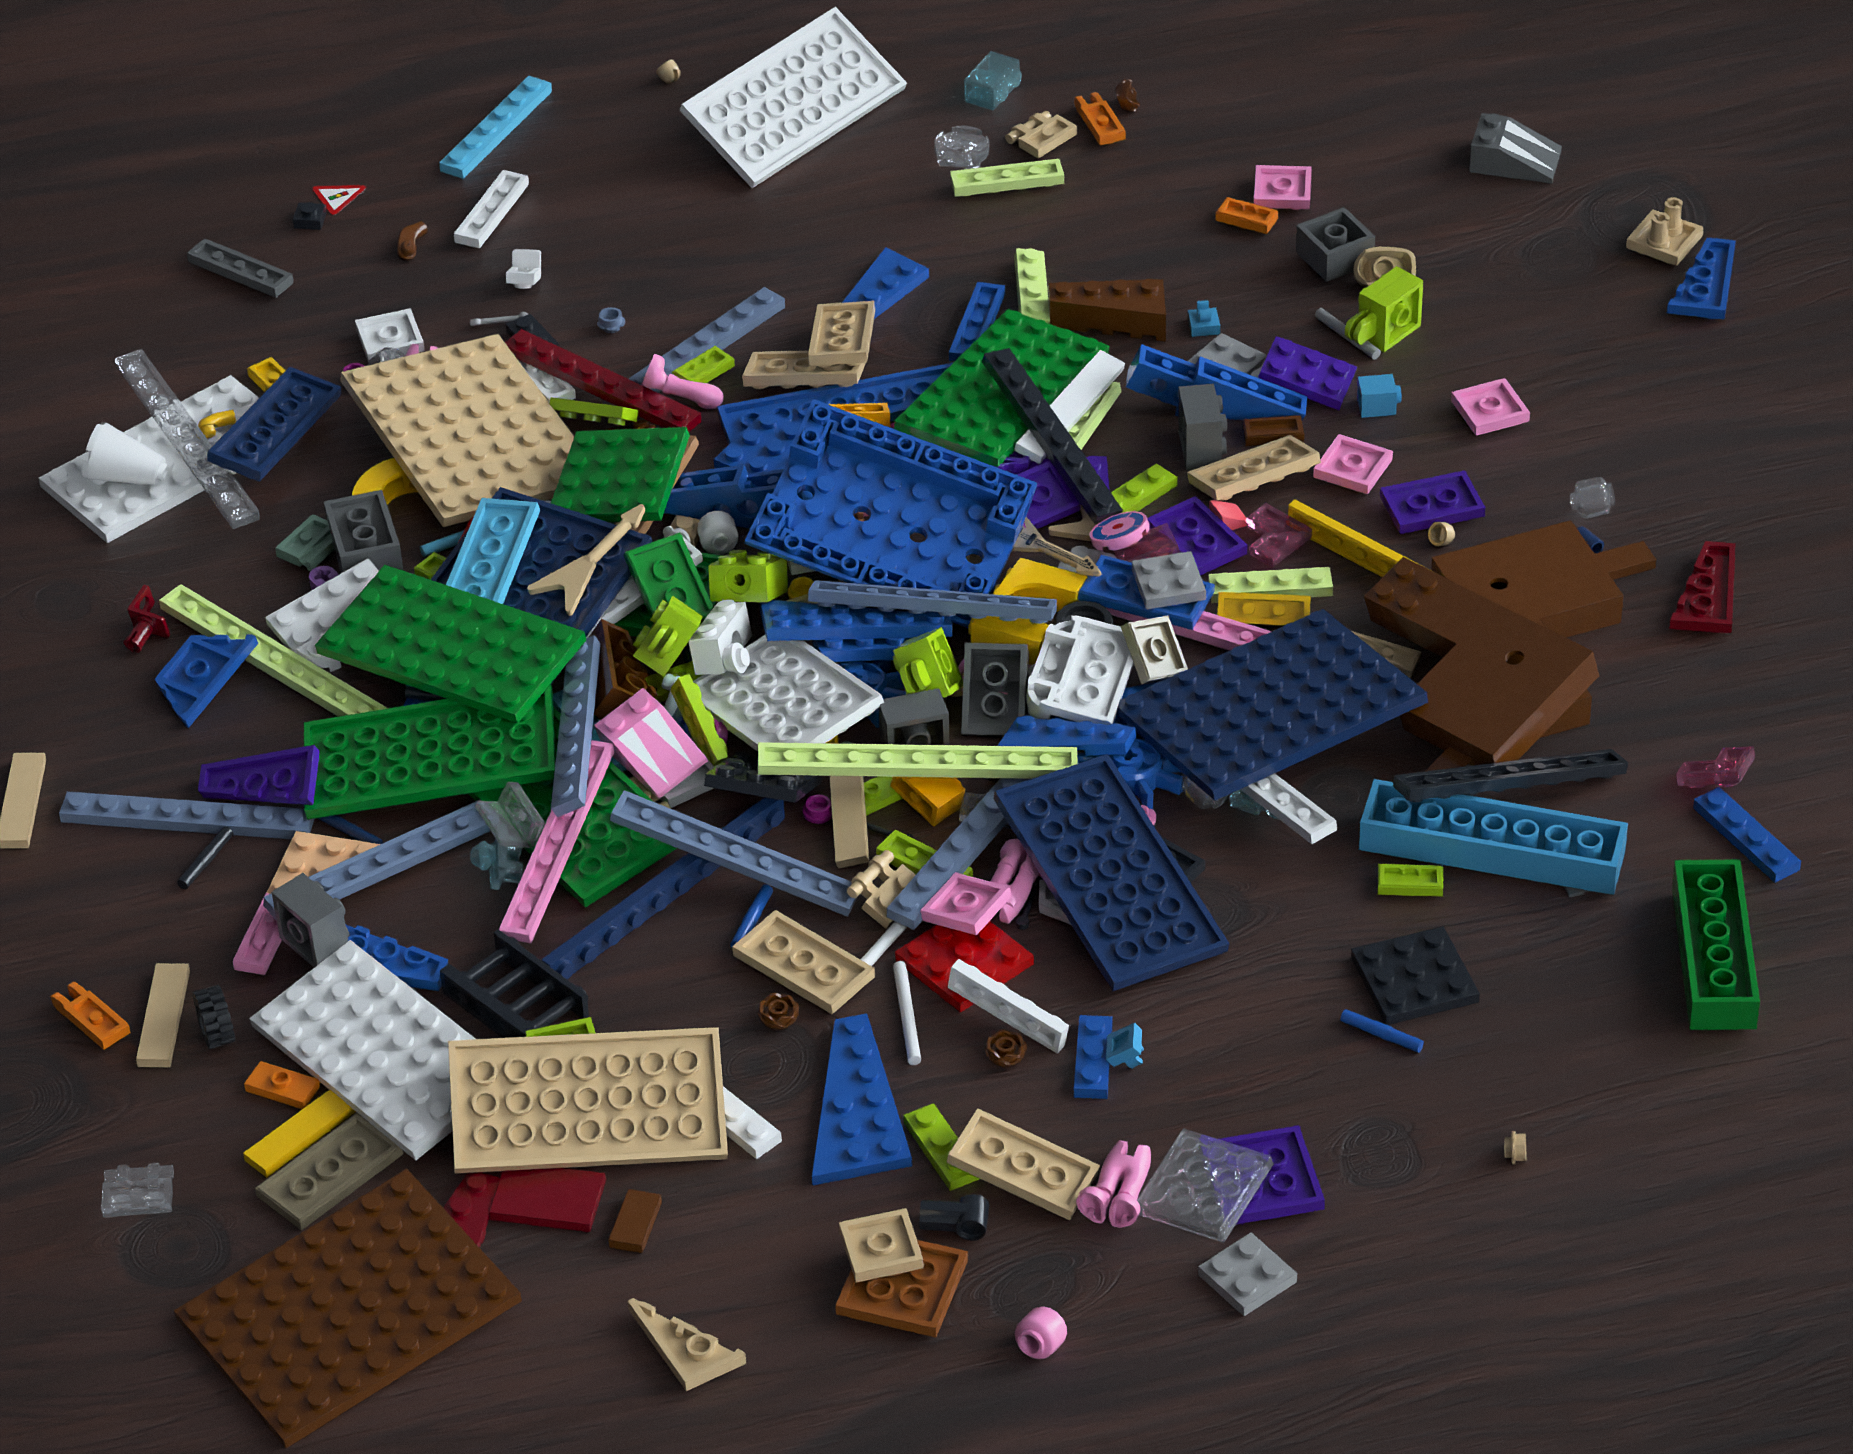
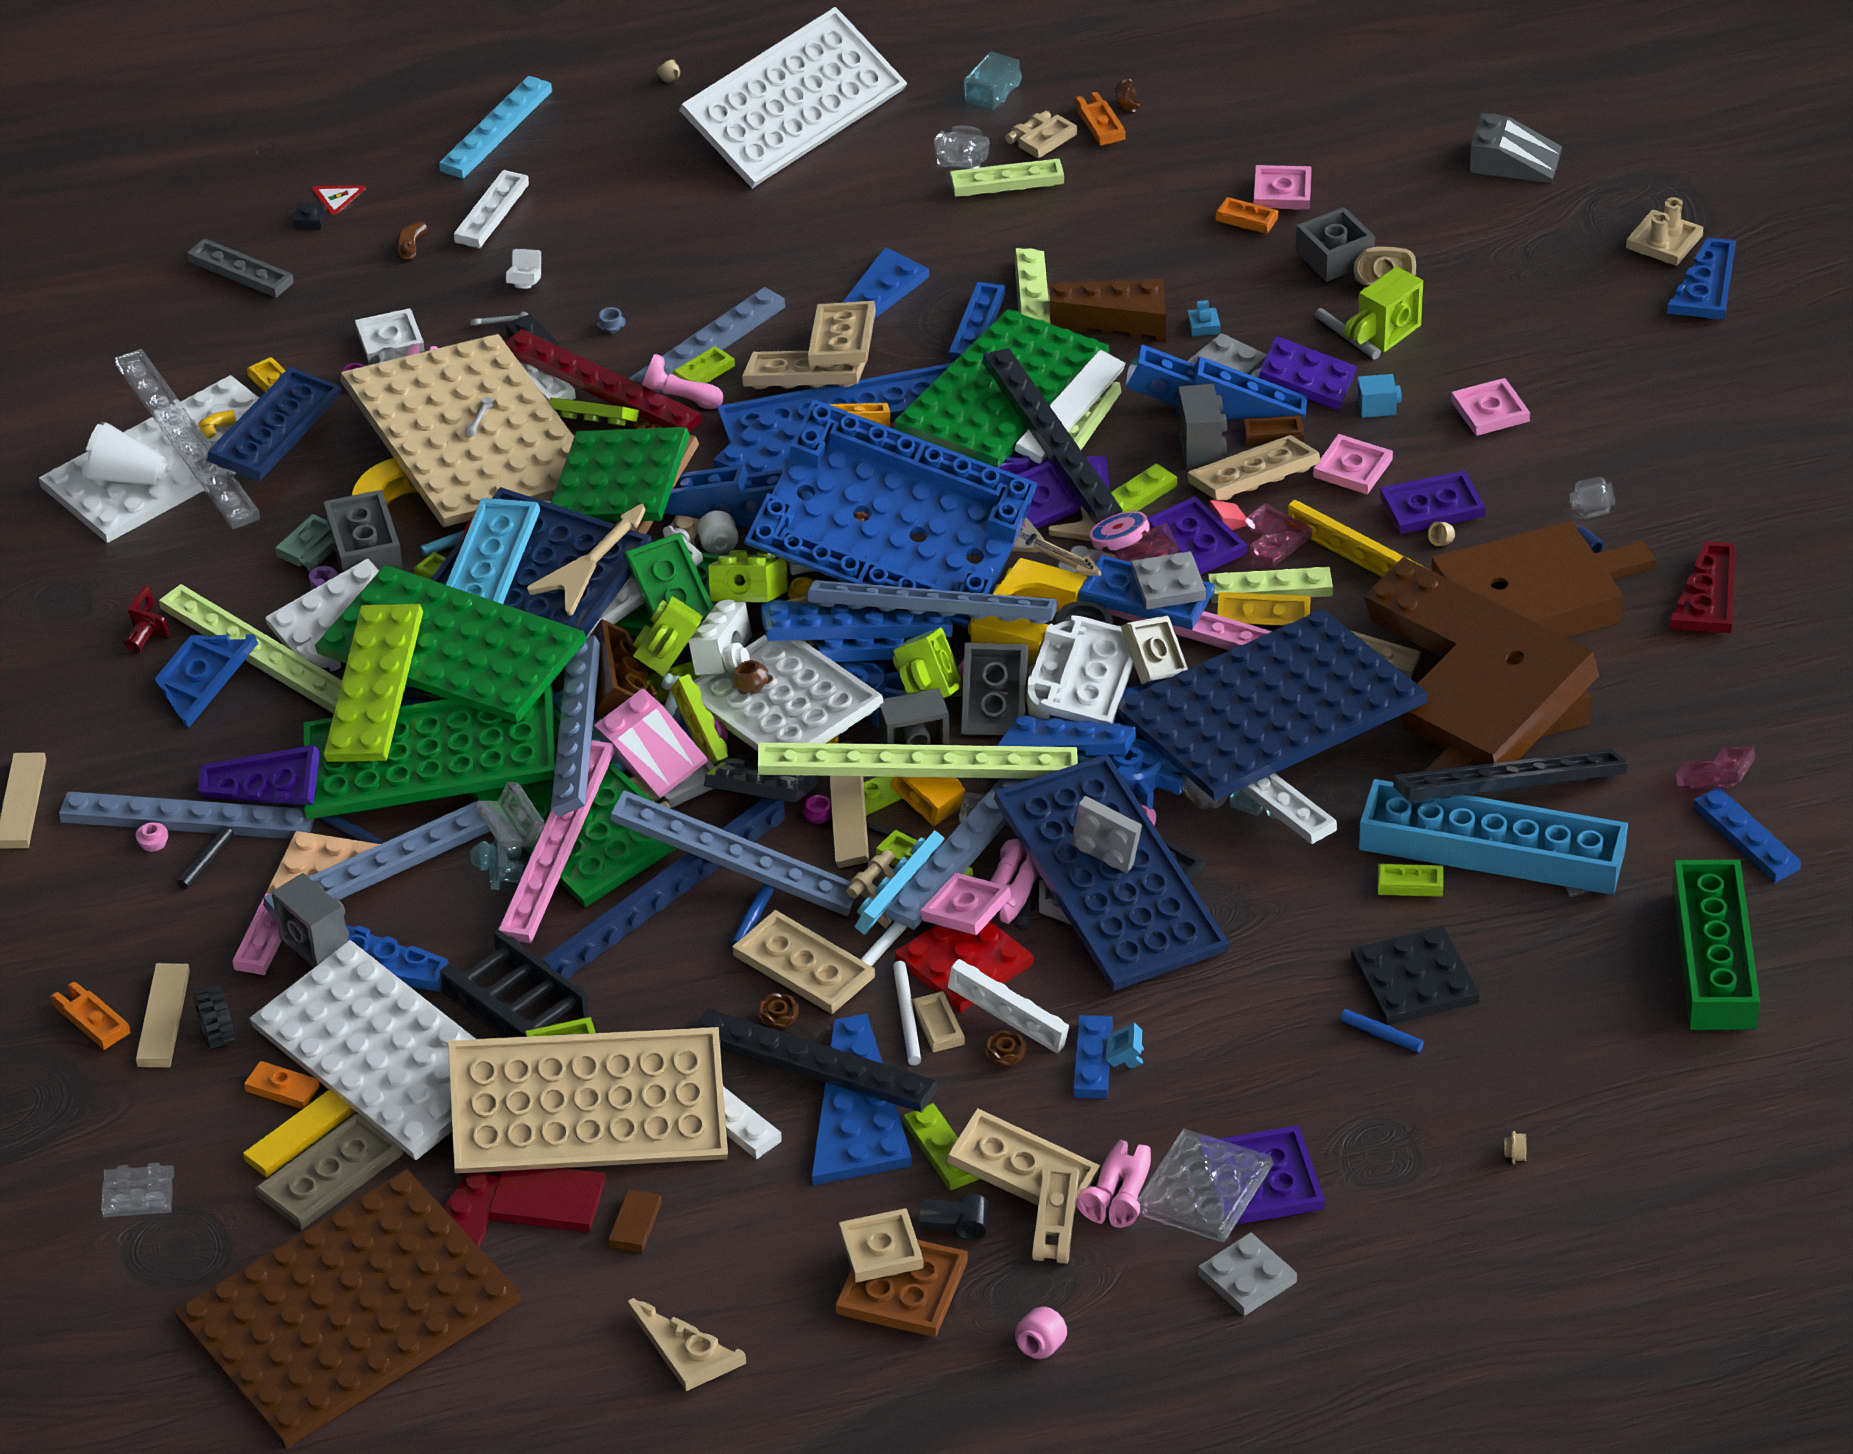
(152, 836): none -> bright pink plate
(373, 683): none -> lime plate
(486, 403): none -> light grey hinge
(749, 677): none -> reddish brown plate
(820, 1061): none -> black plate
(889, 889): none -> medium azure plate
(938, 1022): none -> tan tile
(1055, 1212): none -> tan plate
(1106, 834): none -> light grey plate

